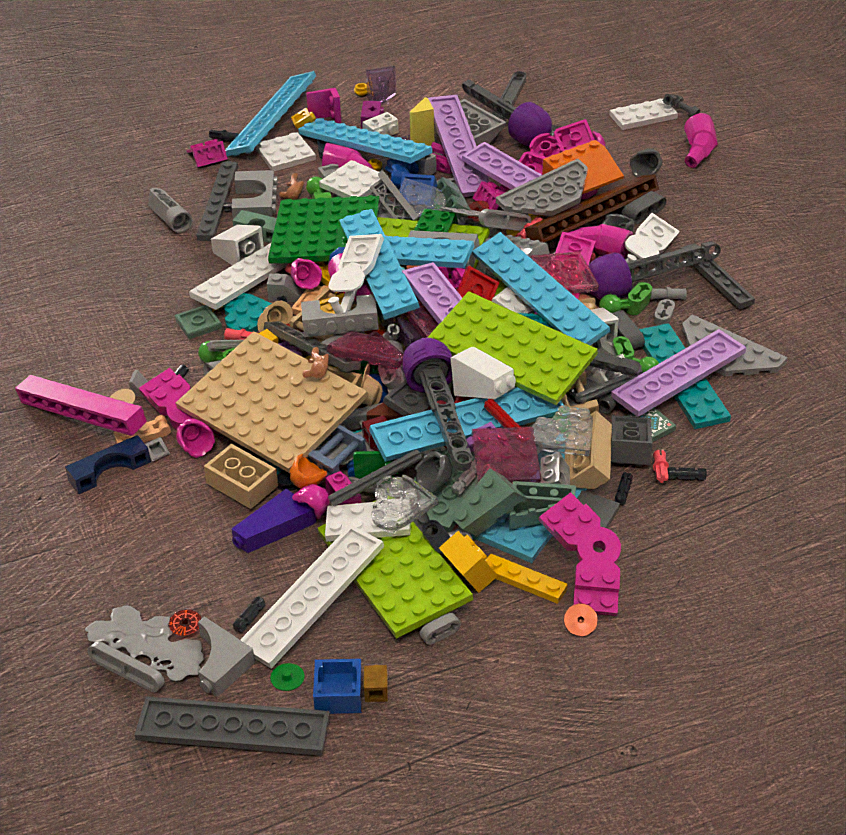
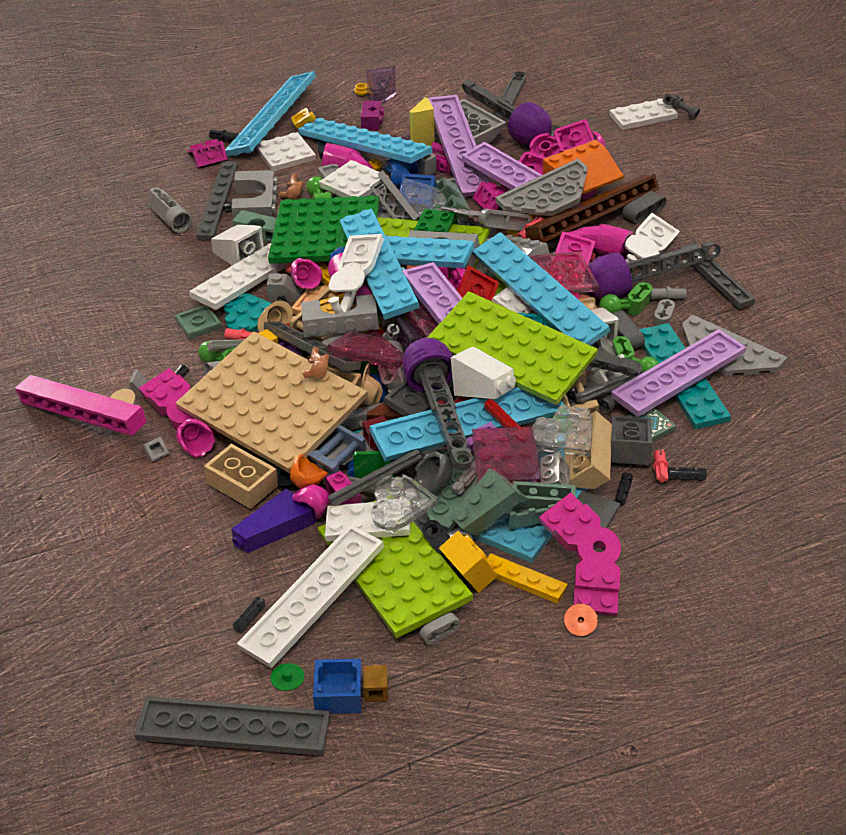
(128, 453): dark blue arch -> none
(142, 638): light grey plant -> none
(149, 431): light nougat plate -> none
(184, 622): clear red piece -> none
(227, 658): light grey arch -> none
(325, 104): dark pink bracket -> none
(383, 123): white brick -> none
(478, 206): clear red piece -> none
(619, 221): dark grey hair -> none
(646, 162): dark grey hair -> none
(701, 137): dark pink piece -> none

